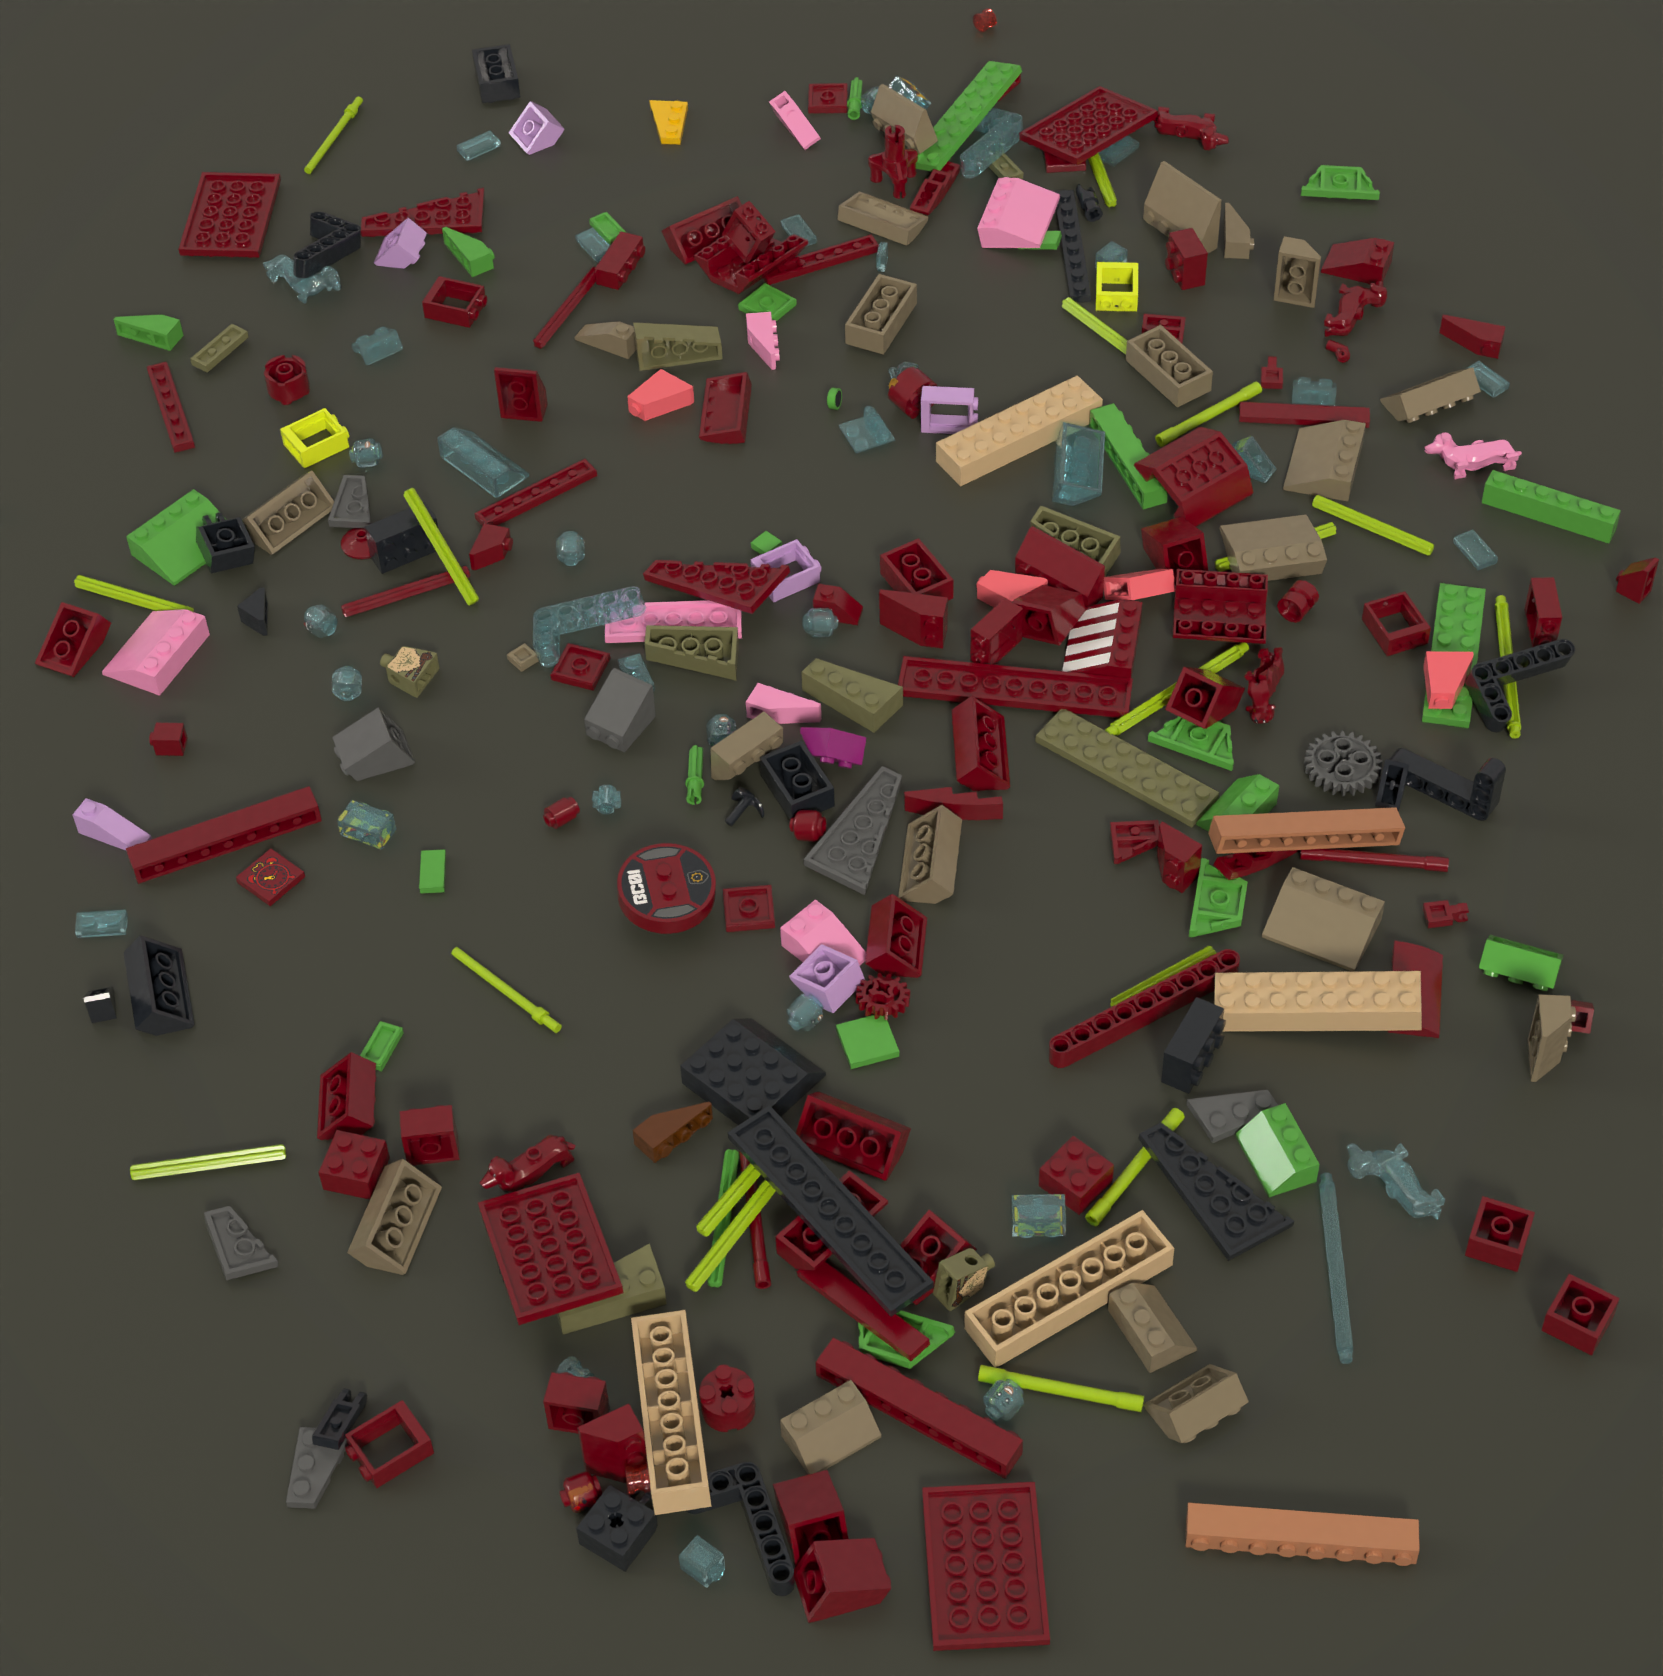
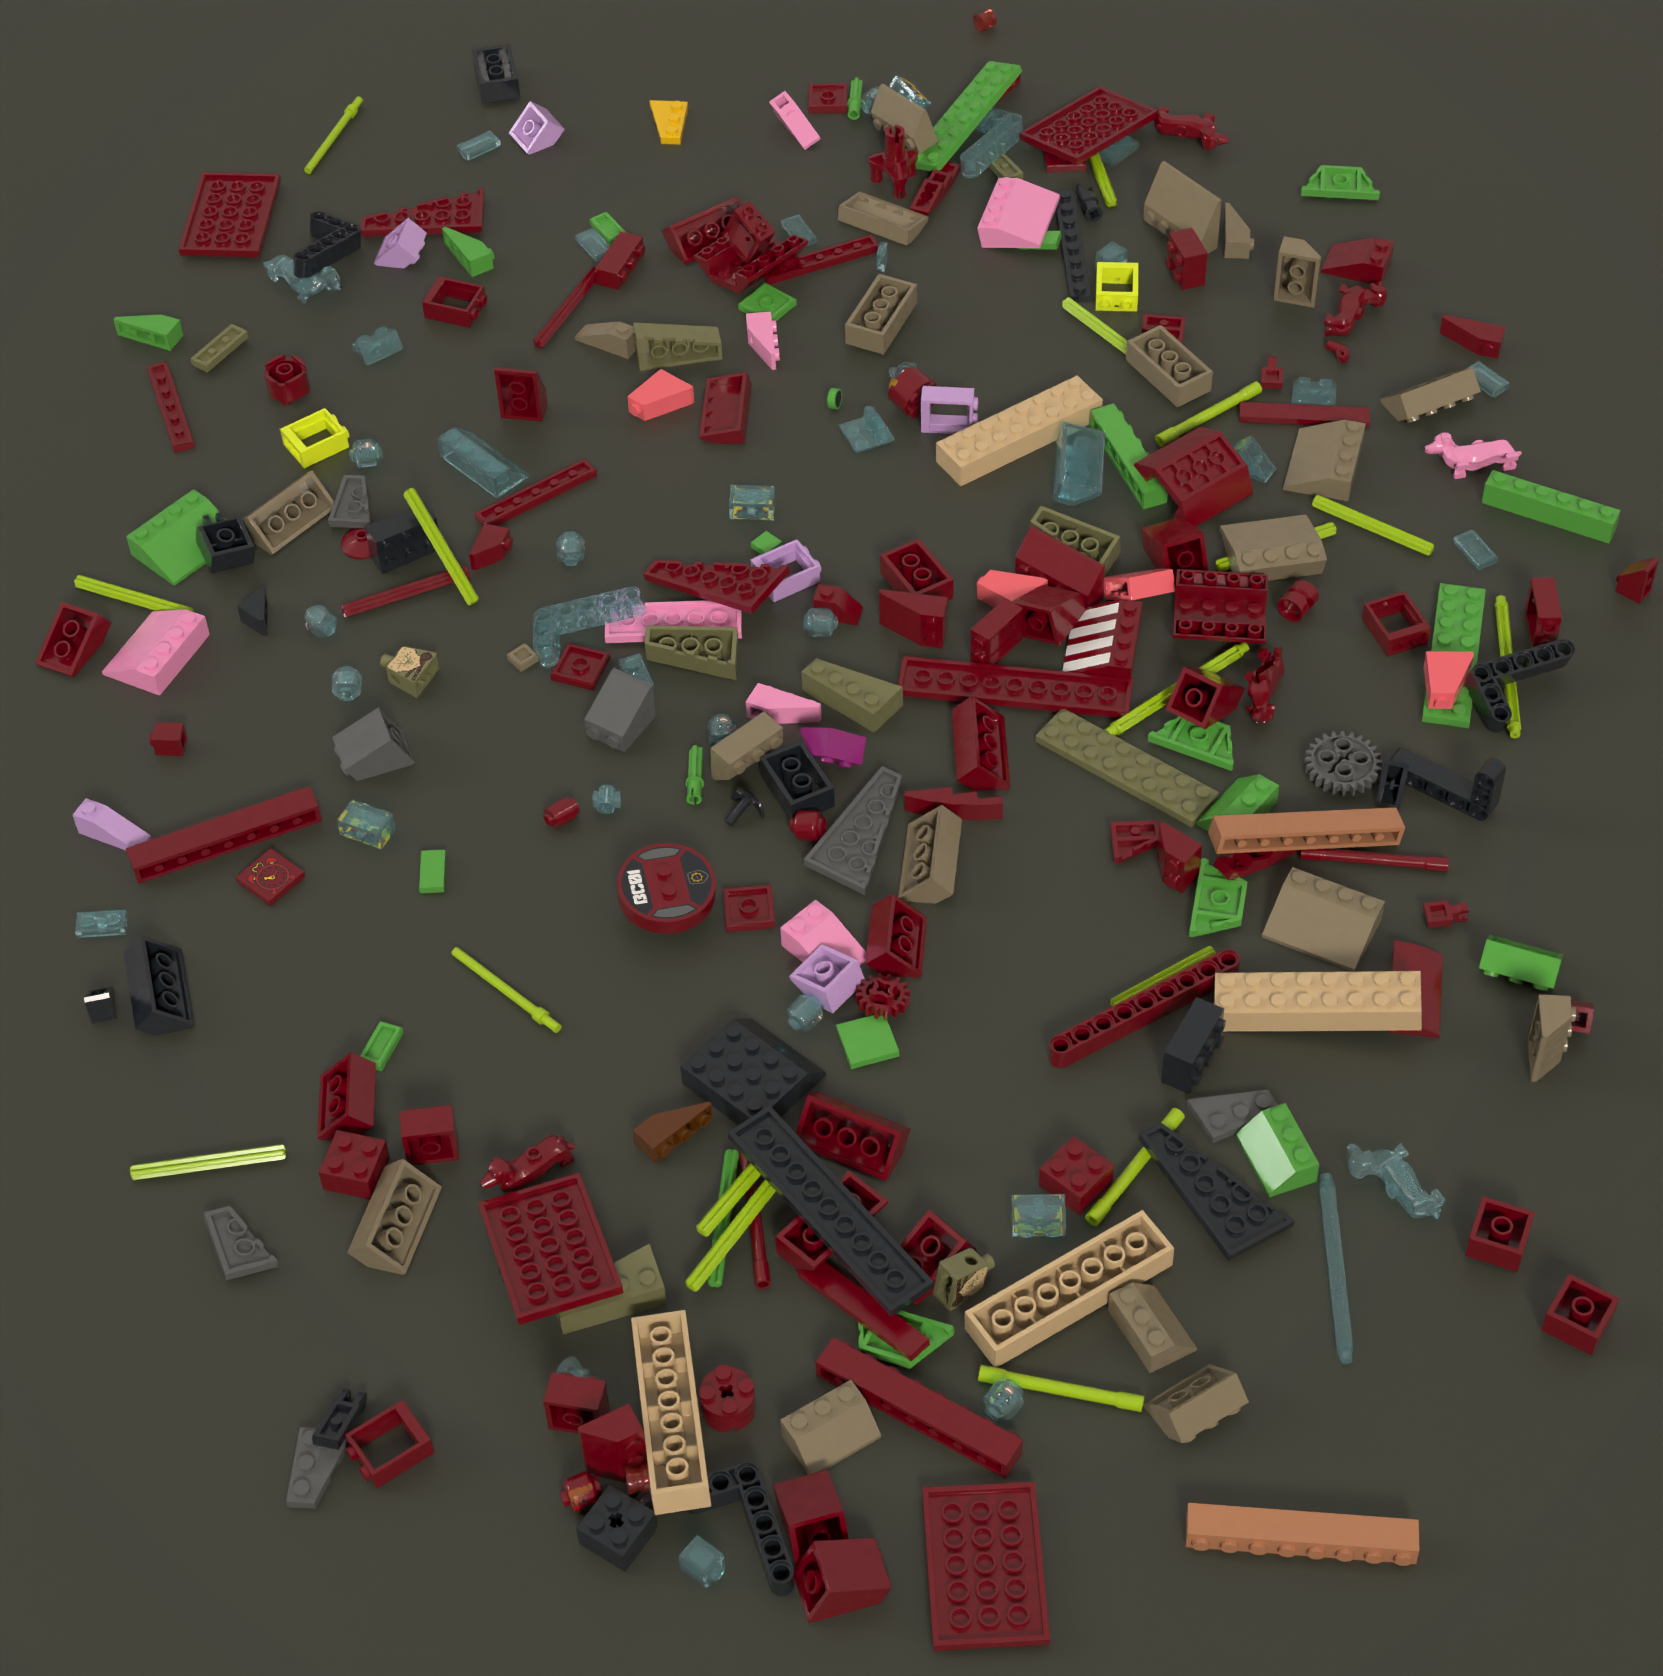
(752, 502): none -> clear light blue brick

